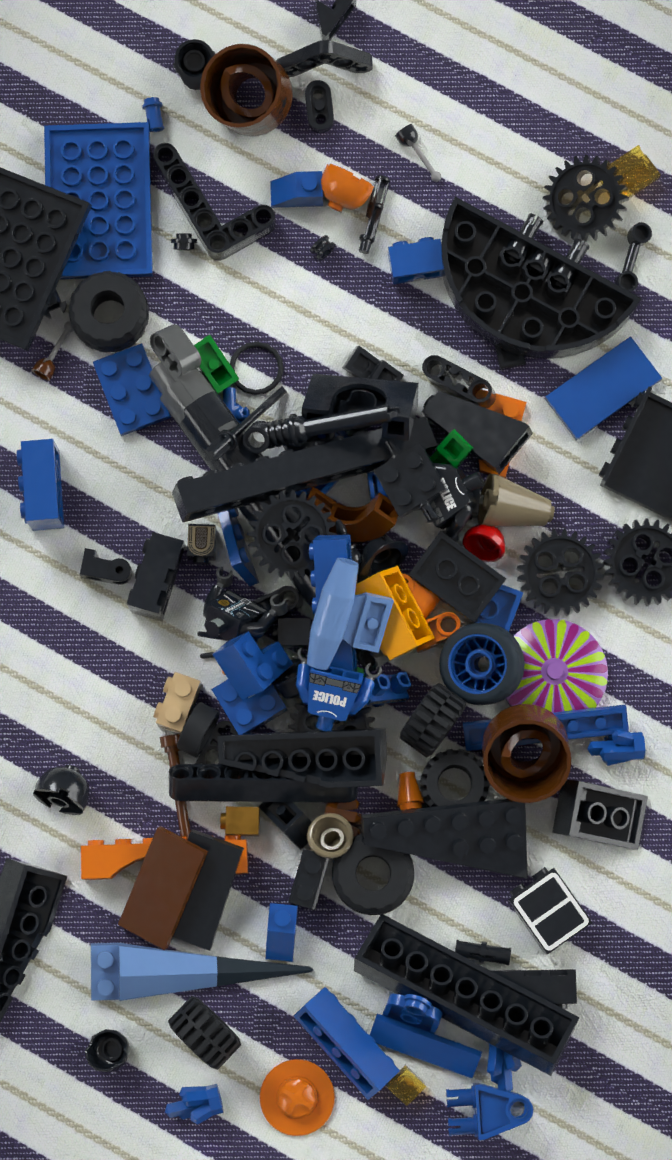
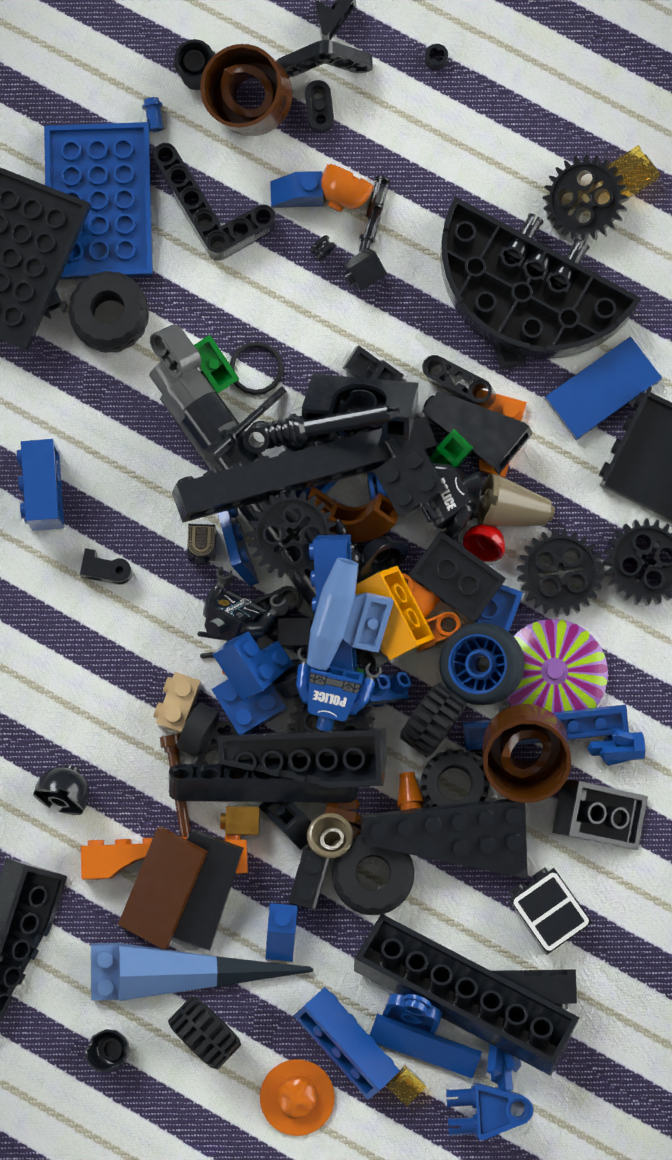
(45, 367): hinge -> none
(130, 390): blue plate -> none
(156, 576): black wedge -> none
(184, 242): black plate -> none
(197, 1103): blue rock -> none
(237, 410): blue arm -> none
(363, 269): none -> black brick
(408, 137): hinge -> none
(415, 260): blue brick -> none
(439, 49): none -> black bush
(483, 952): black pin -> none
(637, 236): black bar -> none

